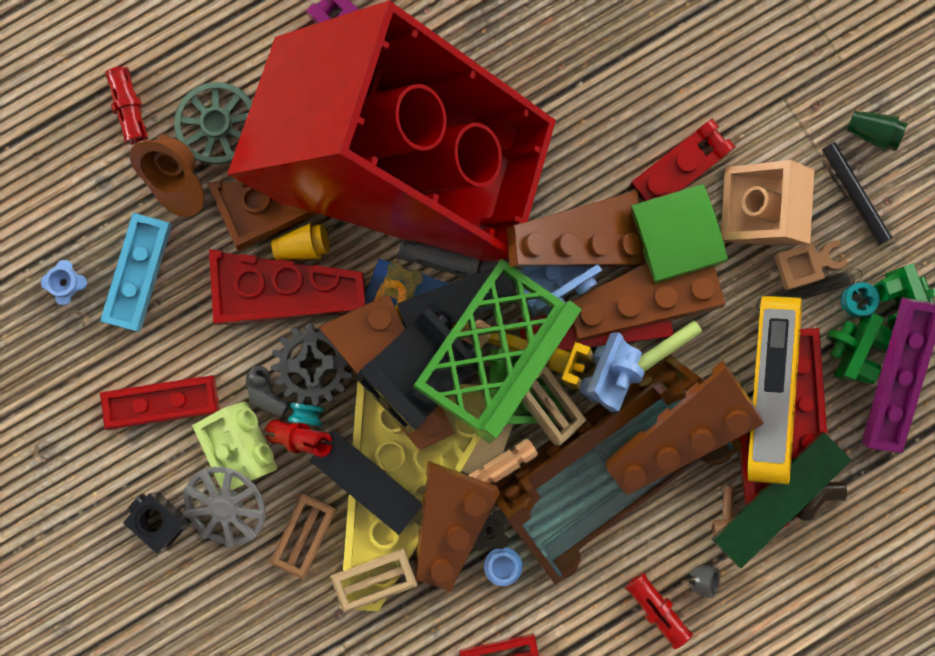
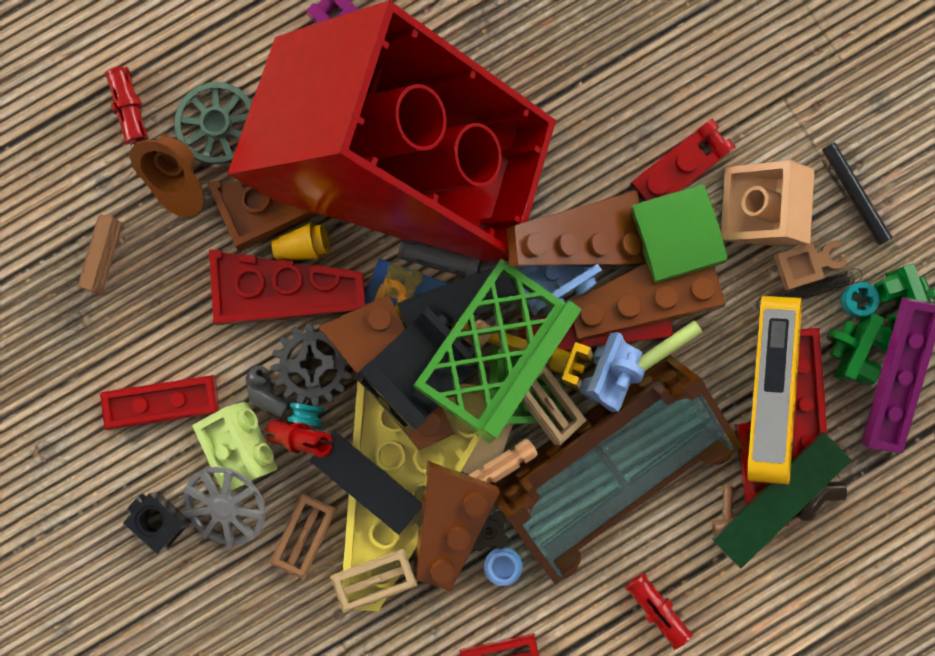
(53, 279): light blue plate -> none
(100, 254): none -> medium nougat tile
(136, 272): medium azure plate -> none
(696, 426): dark orange wing -> none
(706, 580): dark grey hinge -> none
(878, 129): dark green cone -> none

